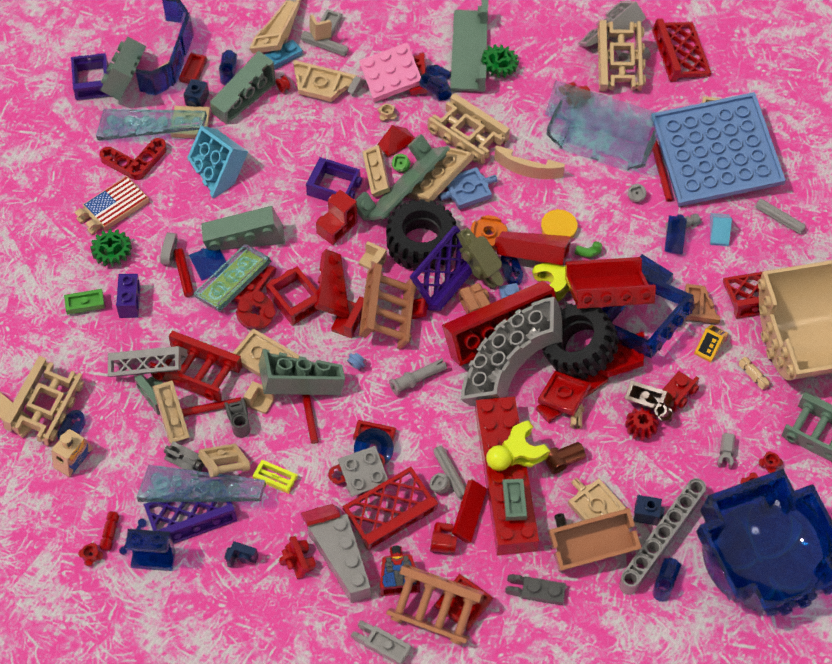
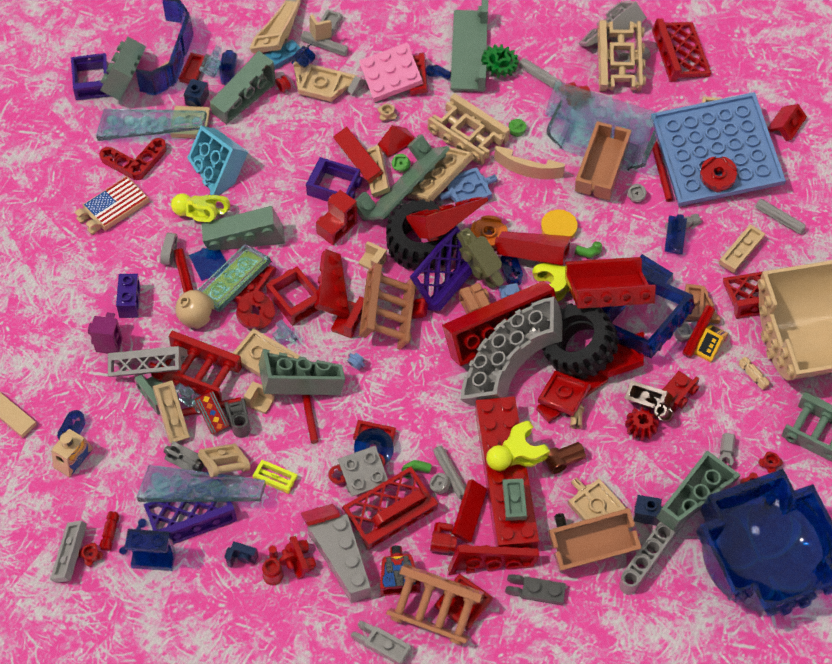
(29, 394): tan fence -> none
(68, 551): none -> light grey plate
(84, 301): bright green plate -> none
(105, 334): none -> magenta brick
(111, 247): green gear -> none
(187, 396): none -> clear light blue plate
(194, 308): none -> tan cylinder
(199, 206): none -> neon yellow piece
(210, 62): none -> clear light blue plate
(212, 412): none -> red tile
(272, 568): none -> red piece
(284, 333): none -> clear light blue tile
(304, 56): none -> clear blue hinge
(358, 155): none -> red tile
(399, 508): none -> red beam
(409, 379): light grey pin -> none
(417, 465): none -> bright green arm
(434, 223): none -> red wedge
(437, 86): clear blue piece -> none
(476, 557): none -> red wing
(517, 127): none -> bright green tile
(537, 72): none -> light grey axle
(602, 161): none -> nougat piece
(666, 578): clear blue piece -> none
(684, 332): none -> light grey tile
(698, 331): none -> red axle
(706, 478): none -> sand green wedge
(715, 182): none -> red plate
(720, 229): medium azure slope -> none
(741, 248): none -> tan plate
(788, 121): none -> red panel

